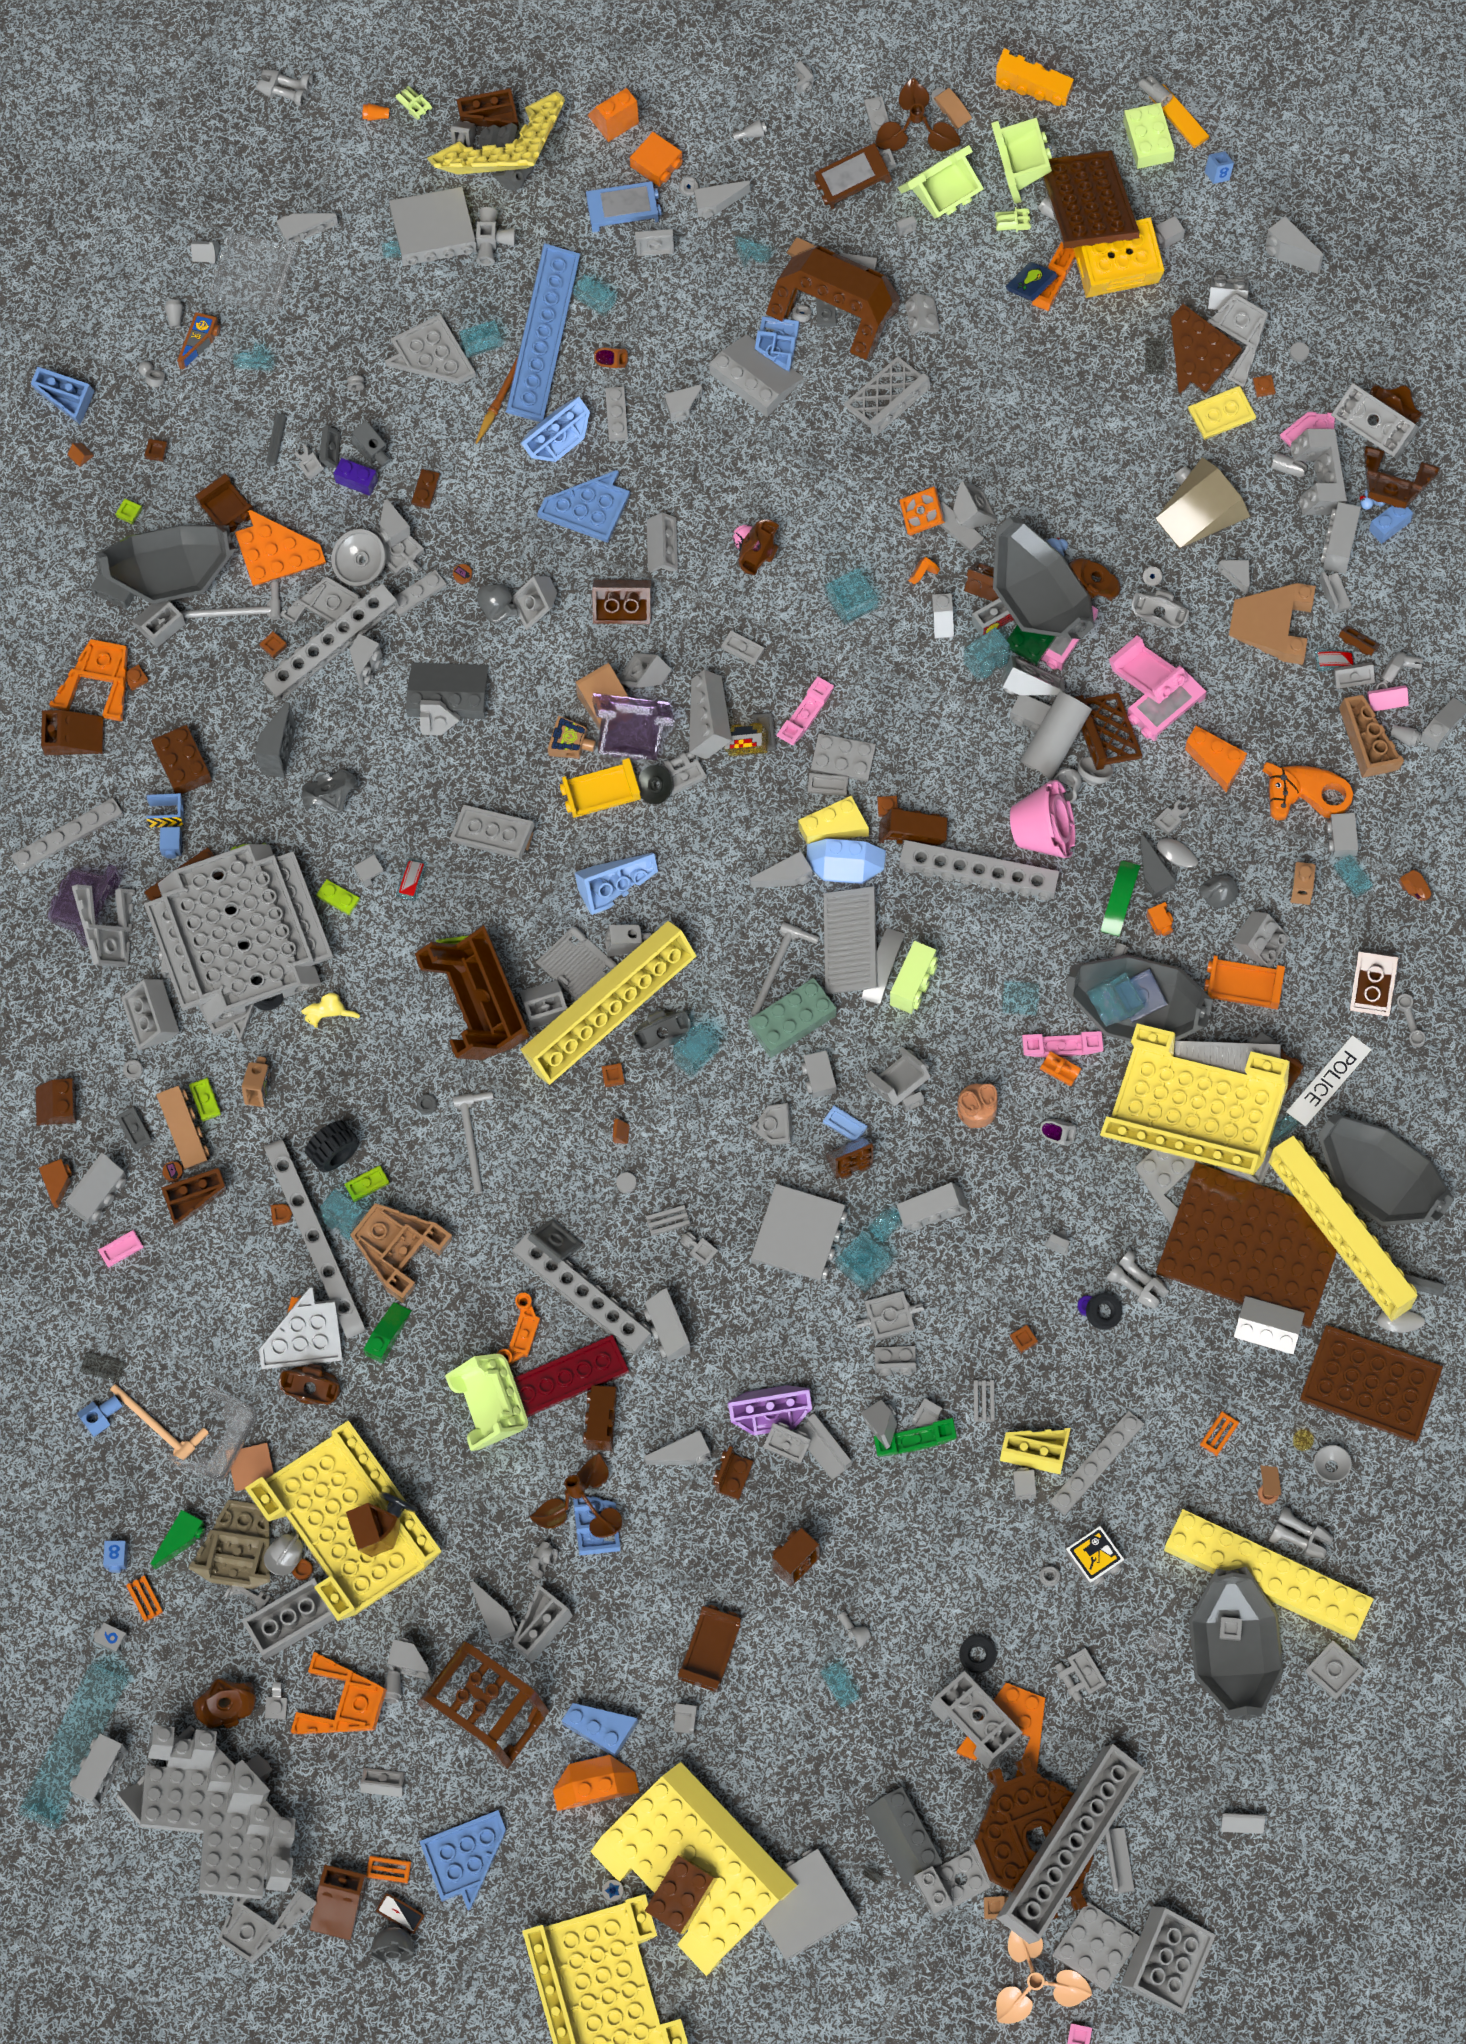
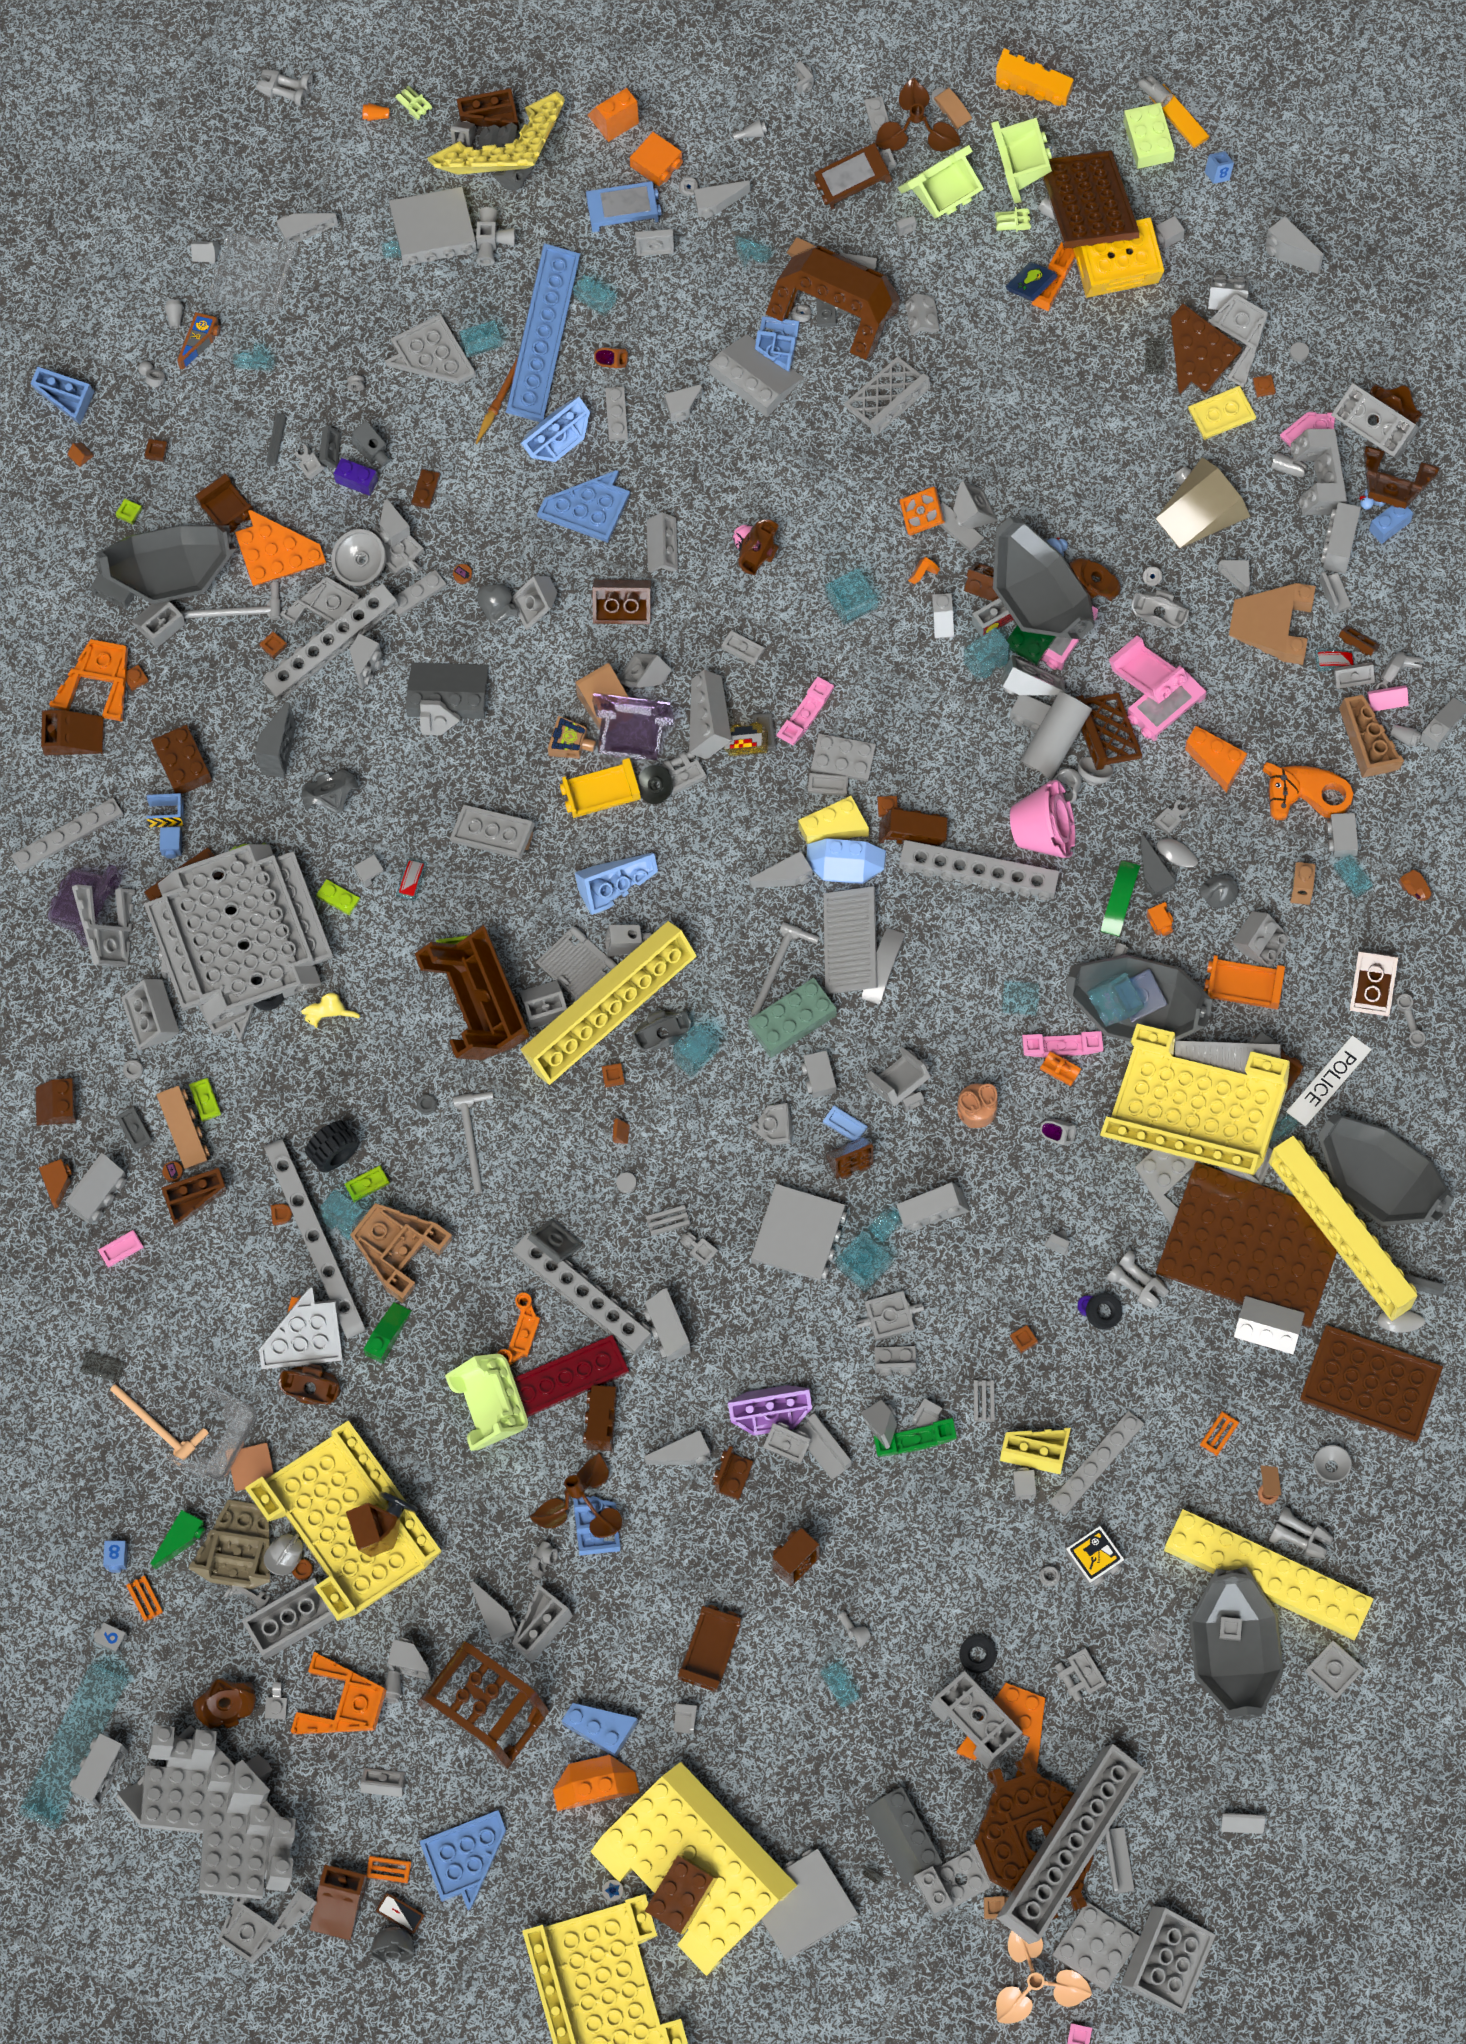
(103, 1412): medium blue piece -> none
(256, 1082): medium nougat torso -> none
(913, 977): yellowish green brick -> none
(1303, 1440): clear yellow tile -> none

